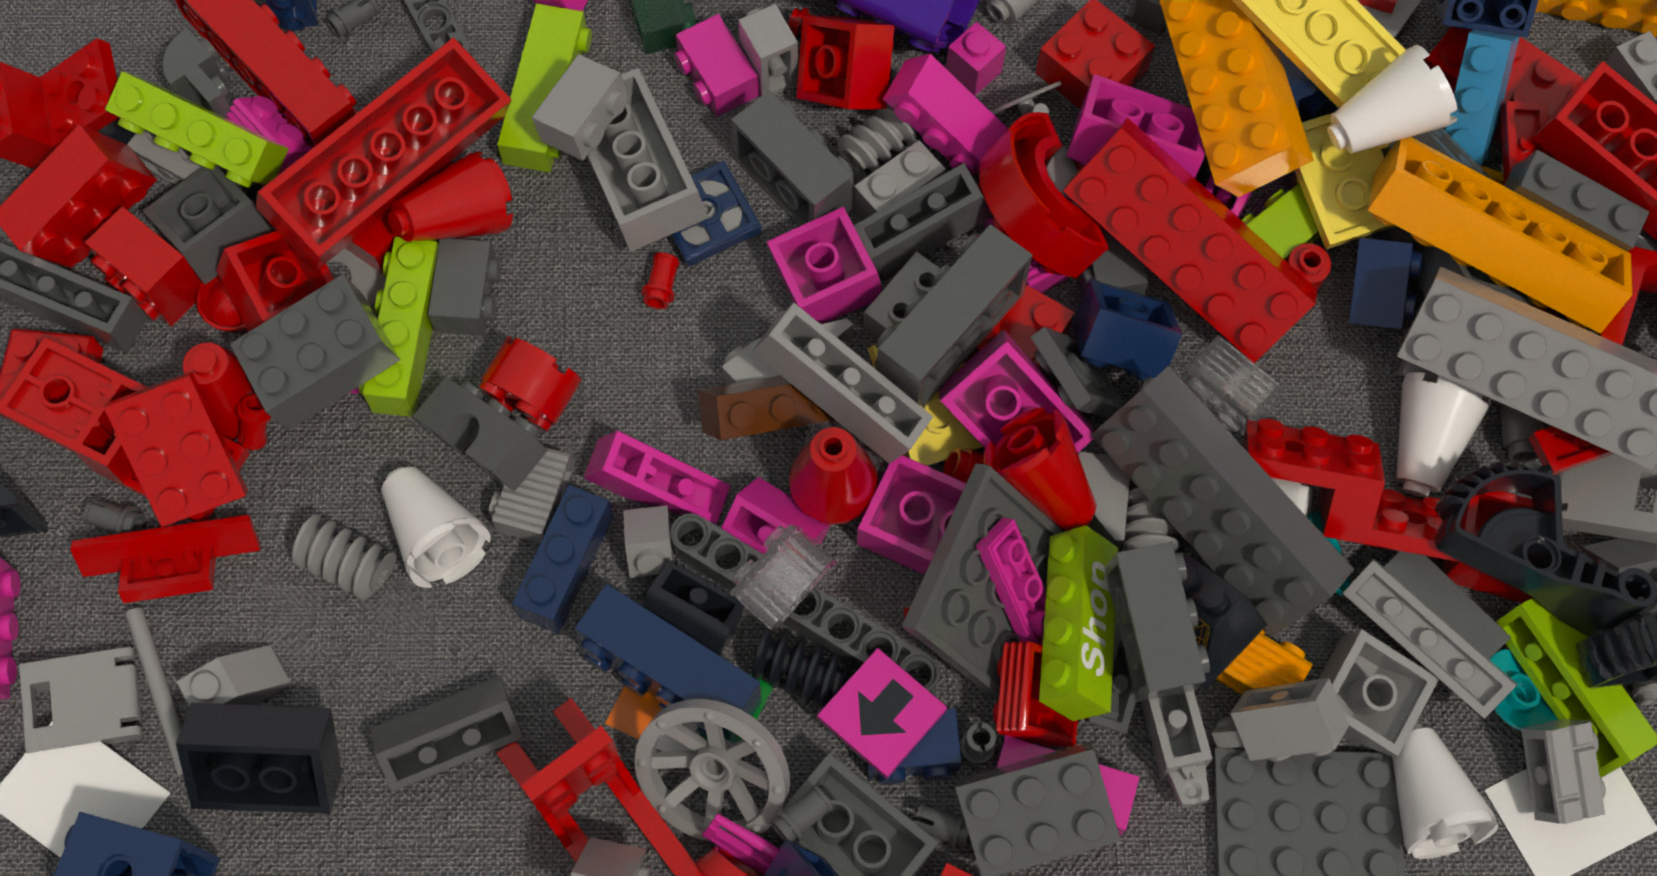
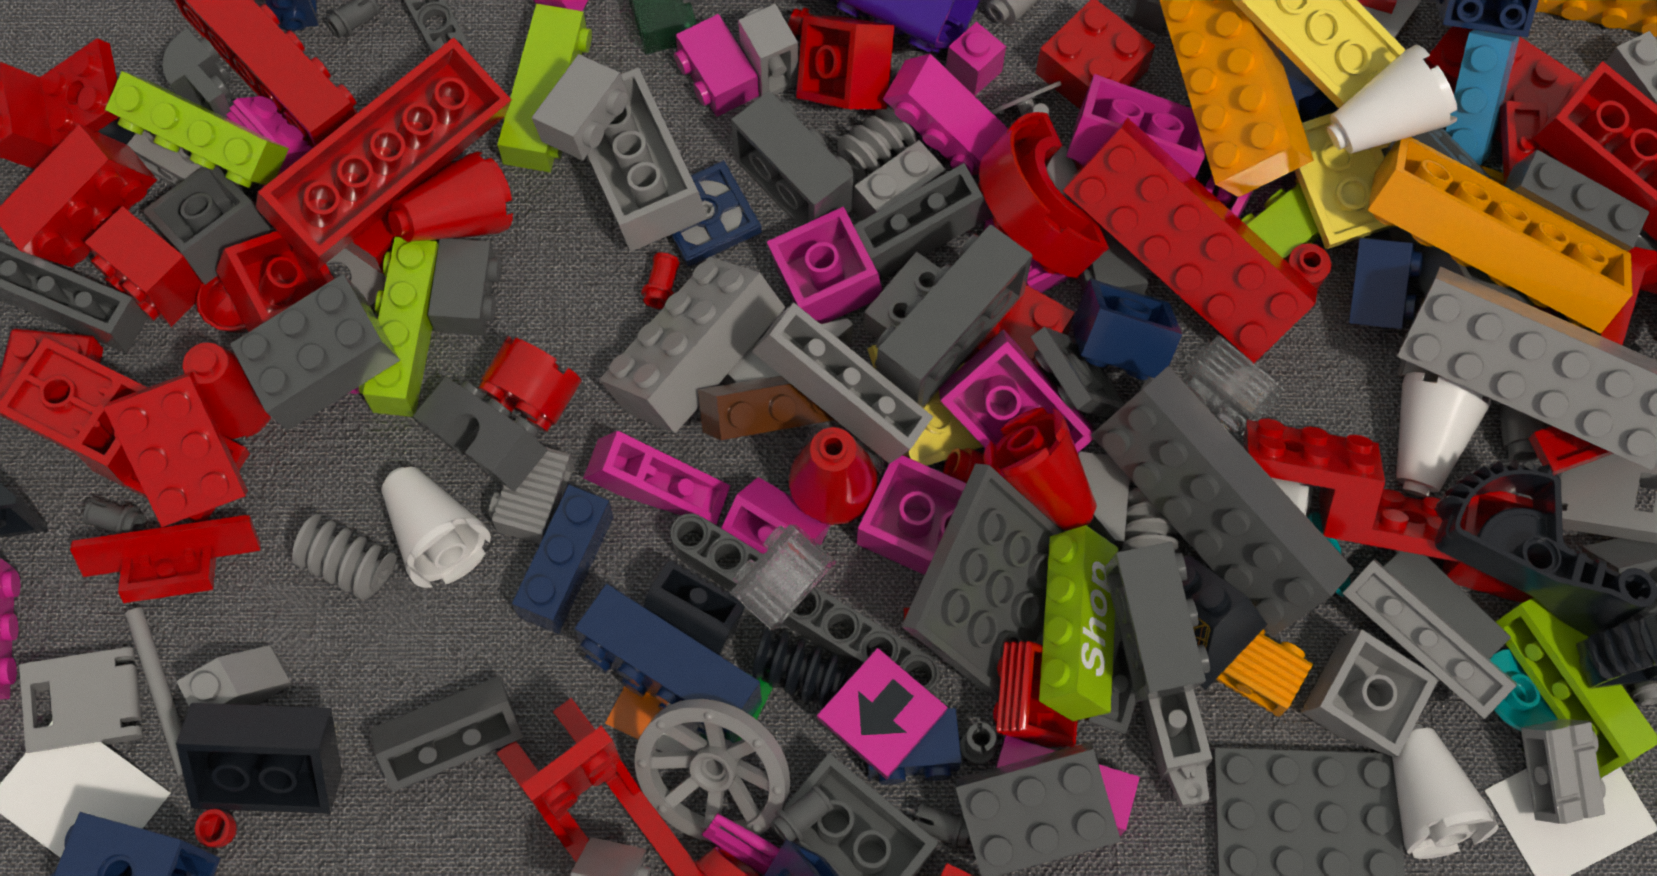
(210, 825): none -> red hinge
(252, 423): red pin -> none
(647, 540): light grey brick -> none
(692, 343): none -> light grey brick
(1015, 579): dark pink tile -> none
(1284, 721): light grey hinge -> none

